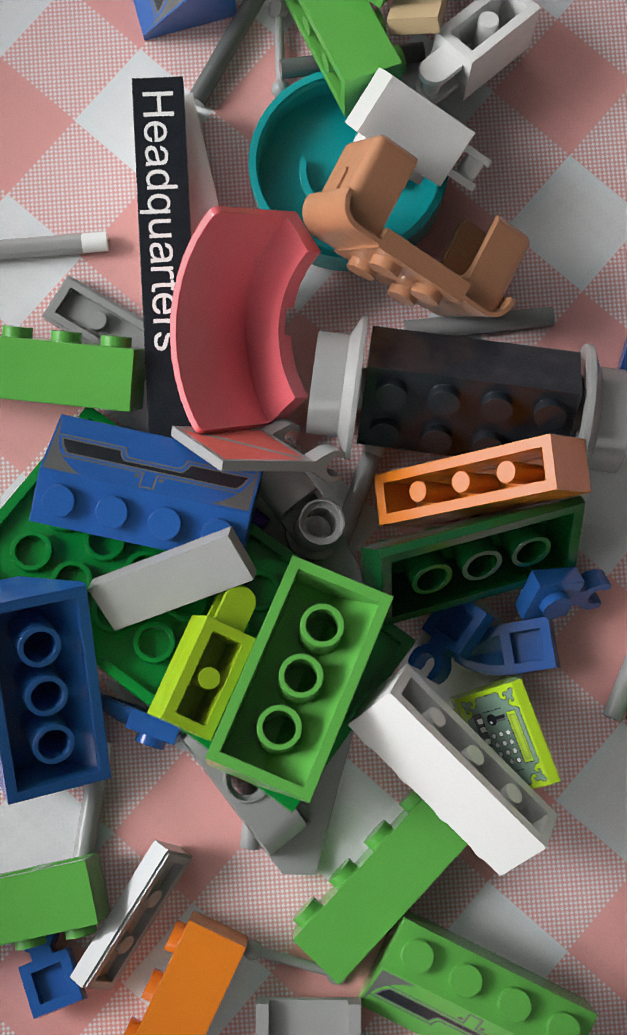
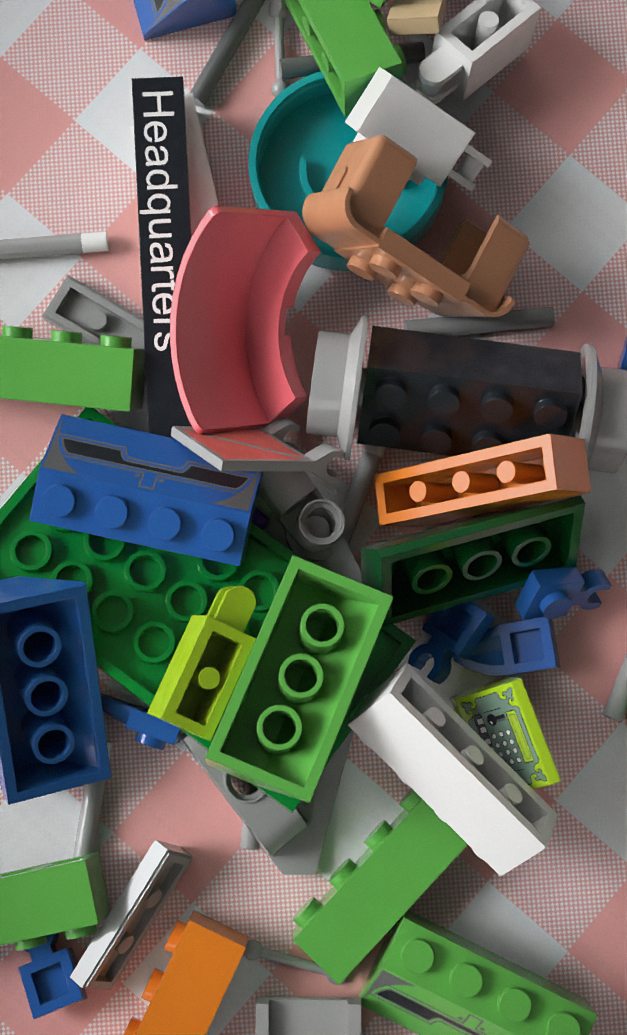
(173, 578): light grey tile -> none

